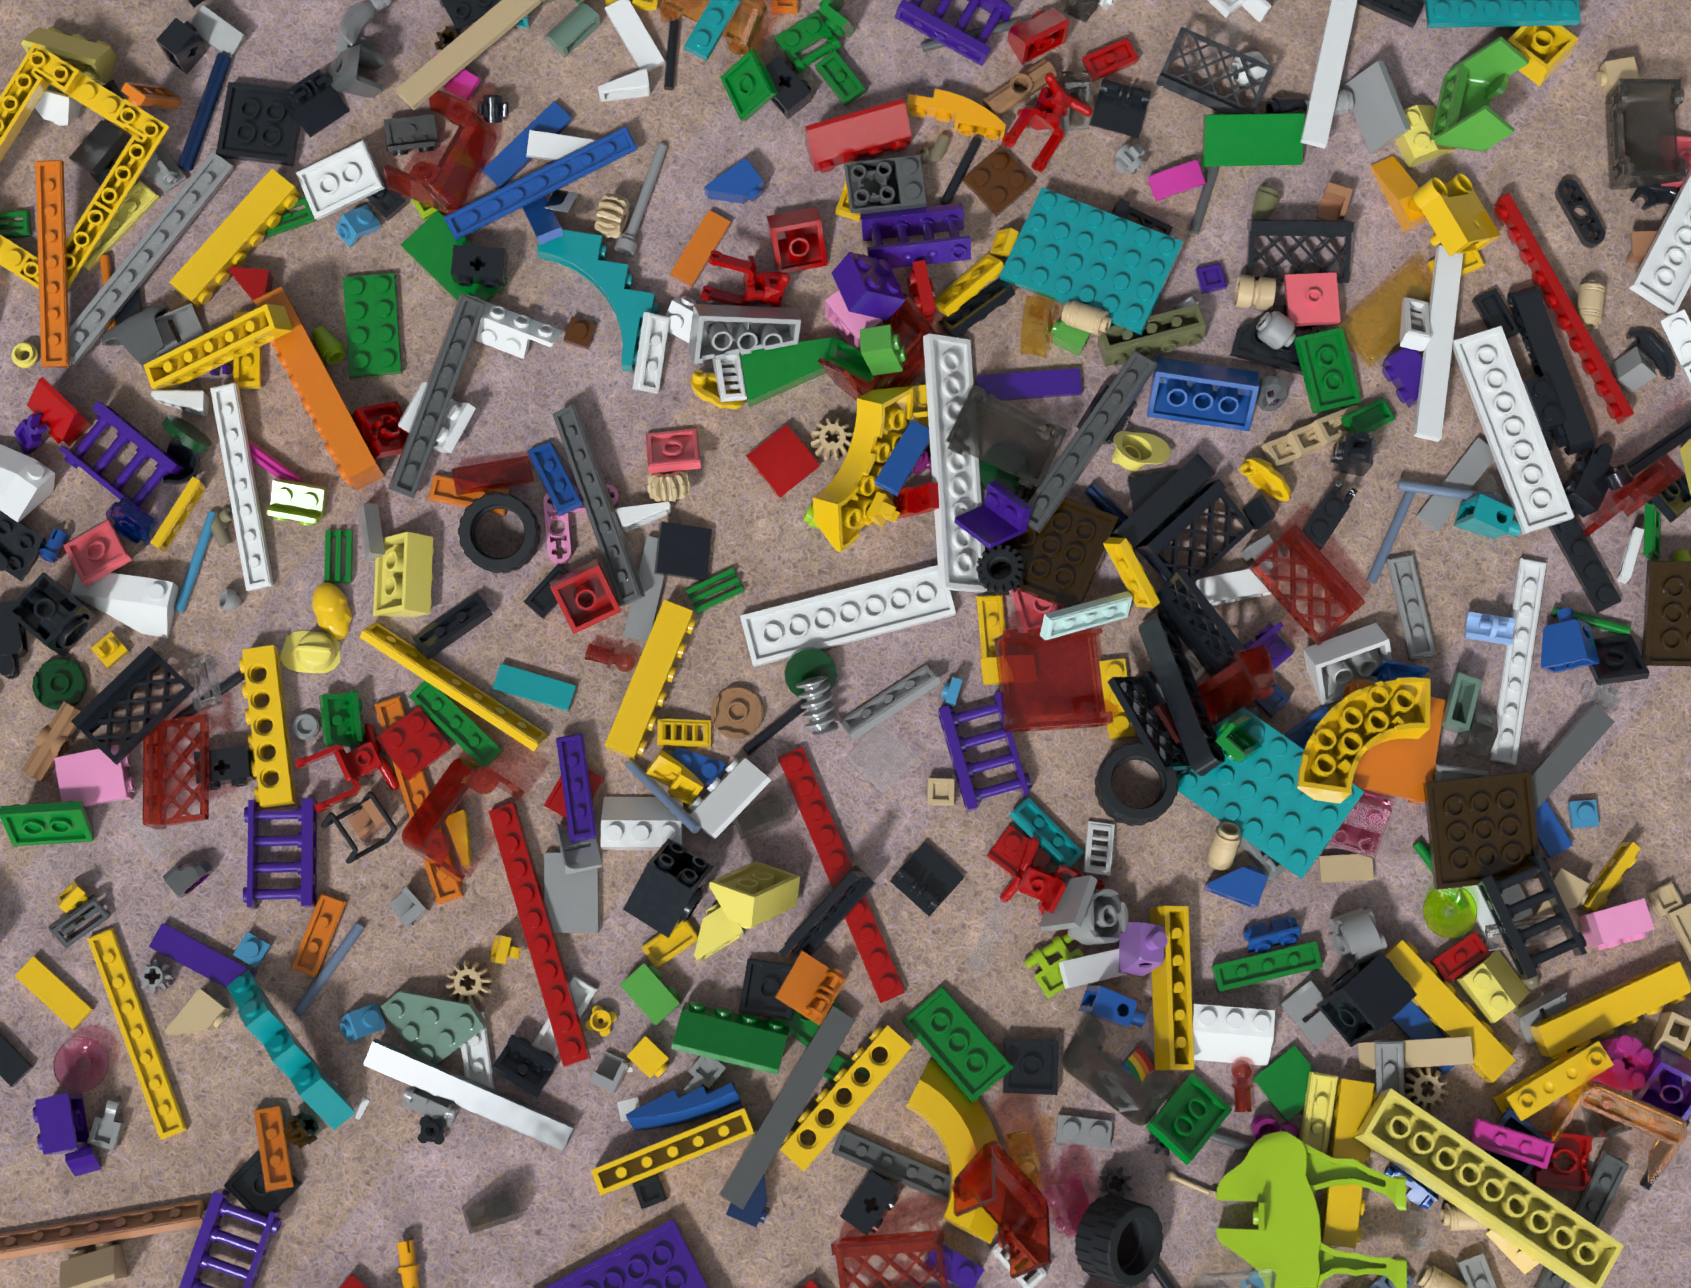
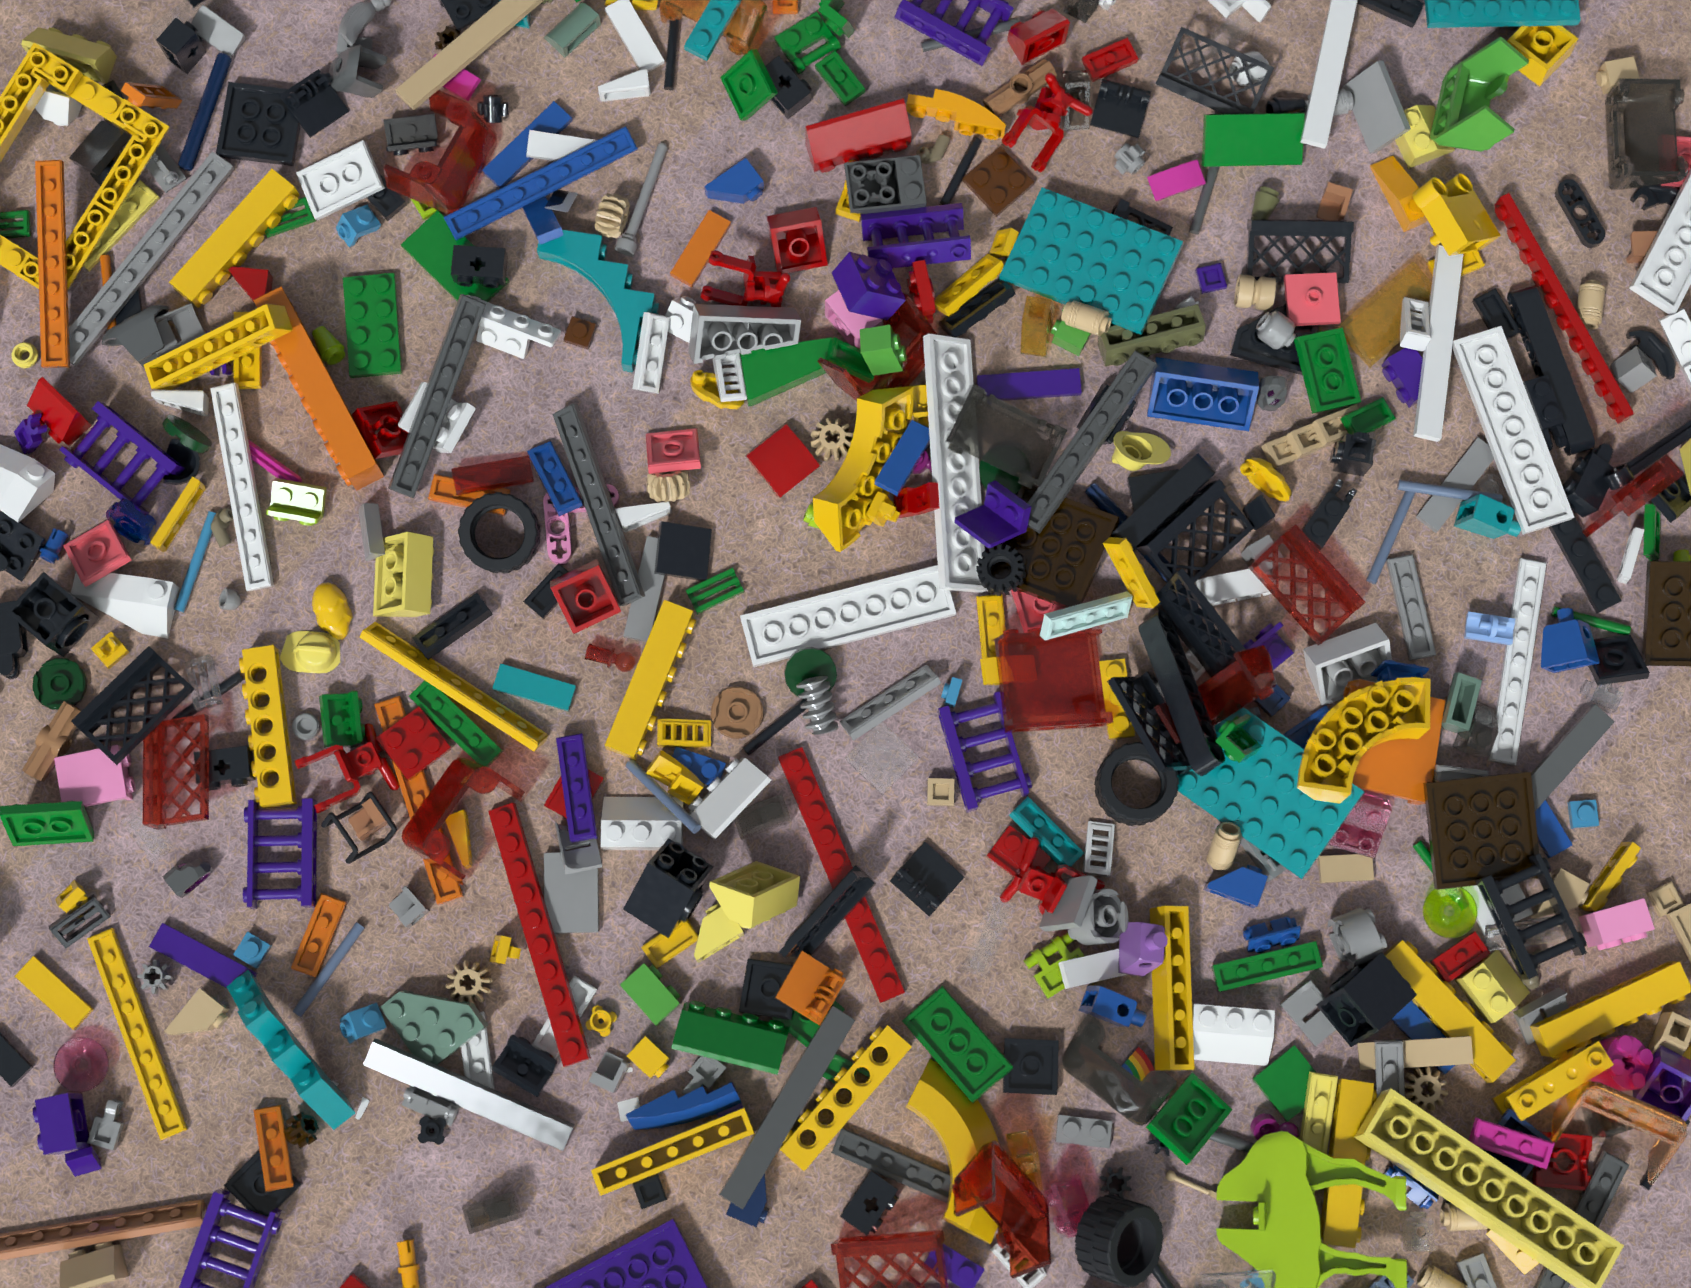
(338, 554): green tile -> none
(1242, 1071): clear red pin -> none

